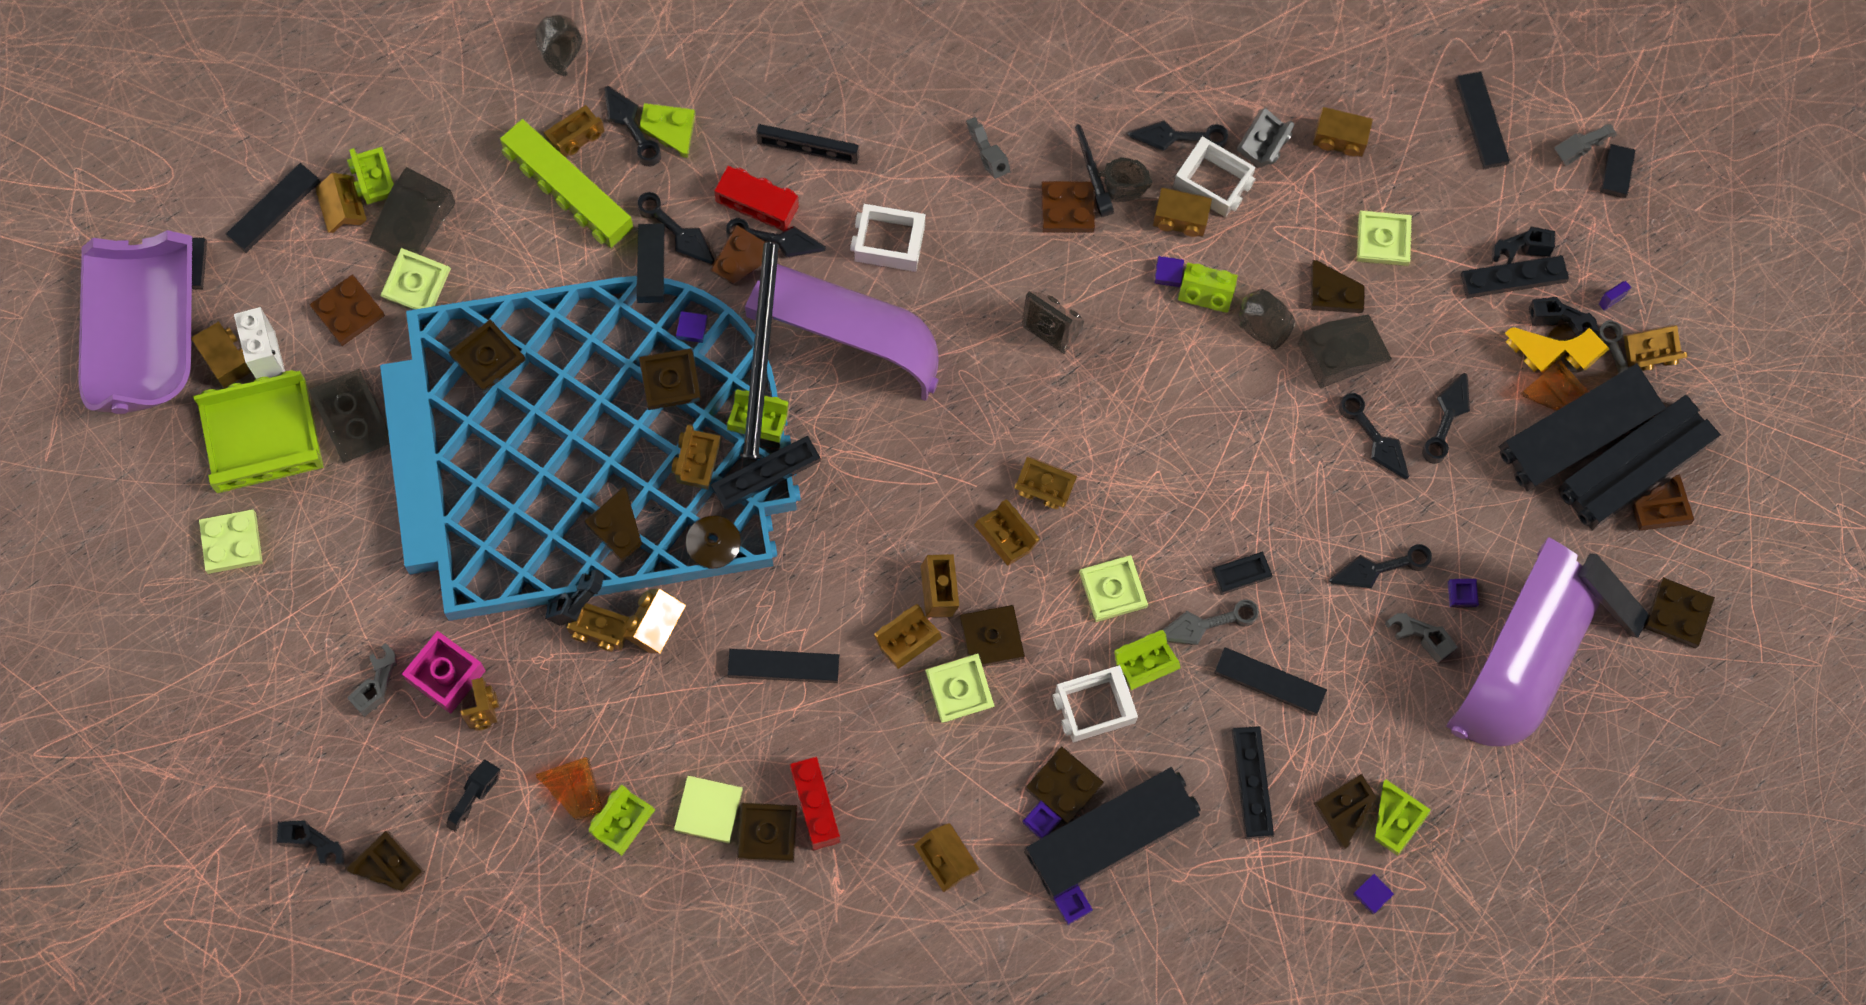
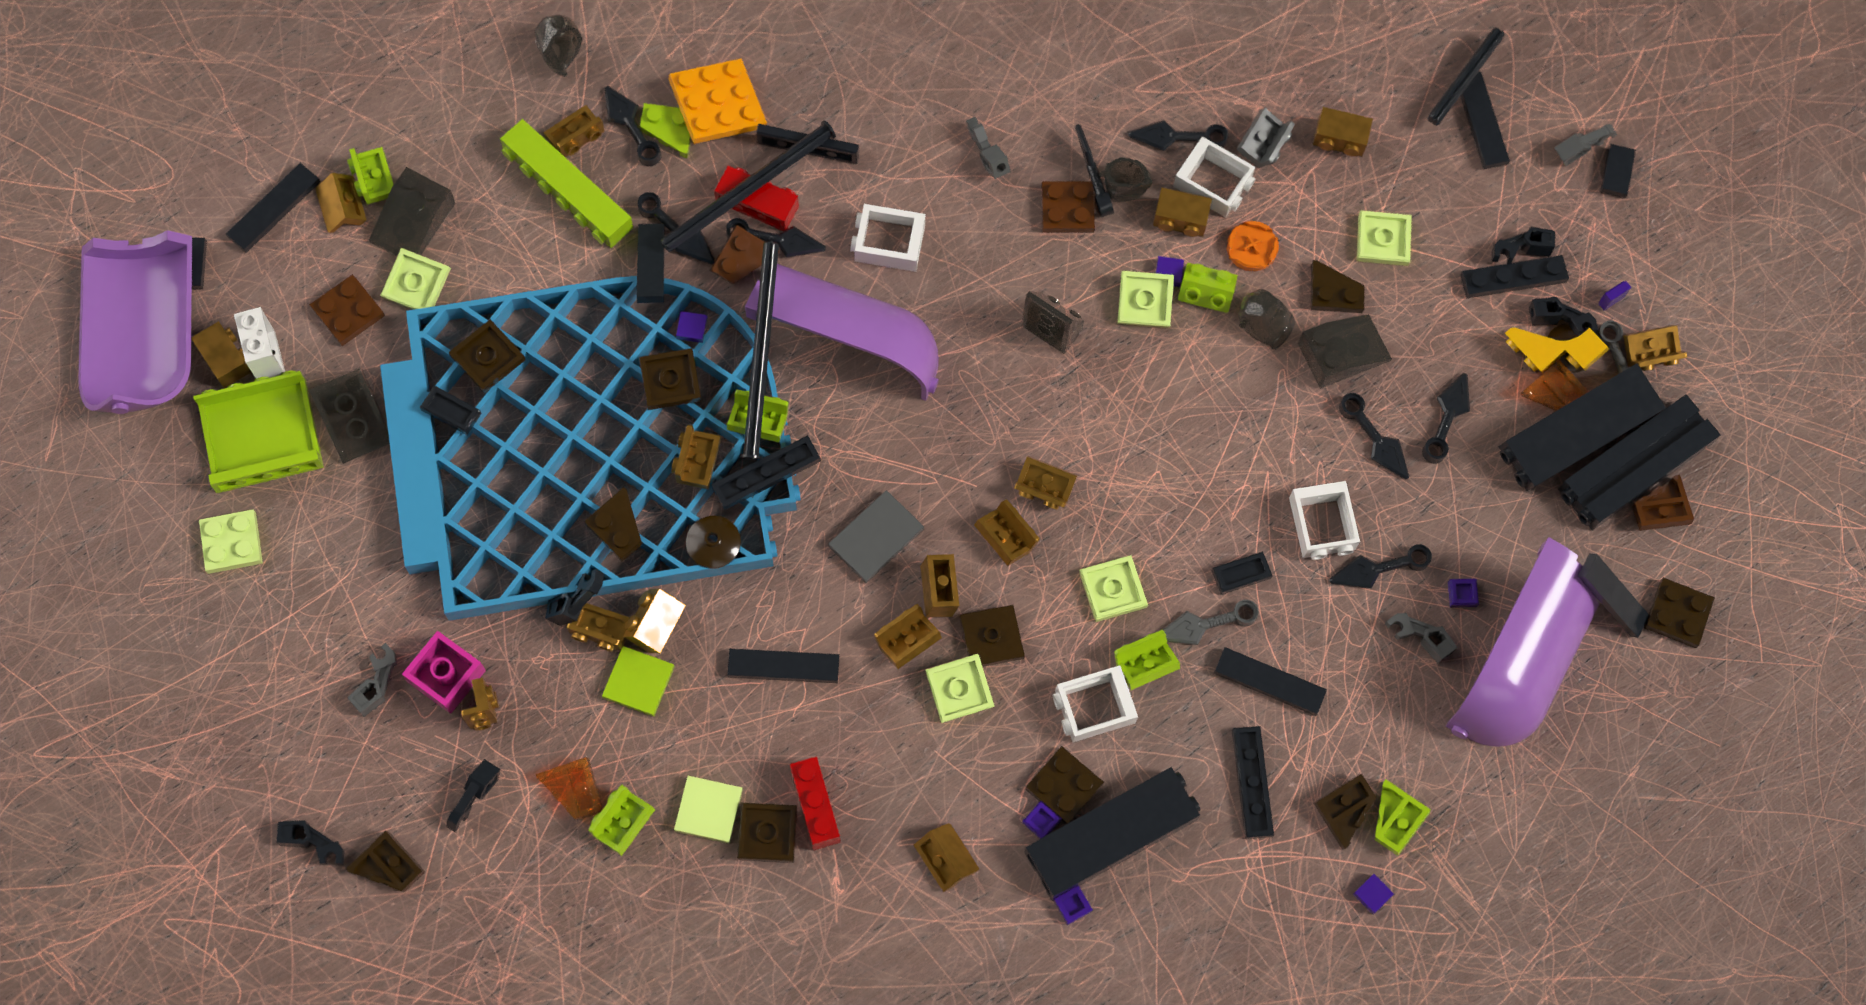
(450, 410): none -> black tile
(638, 681): none -> lime tile
(717, 100): none -> light orange plate
(748, 186): none -> black axle
(876, 536): none -> dark grey tile
(1145, 299): none -> yellowish green tile
(1252, 246): none -> orange tile
(1321, 494): none -> white window
(1465, 76): none -> black axle

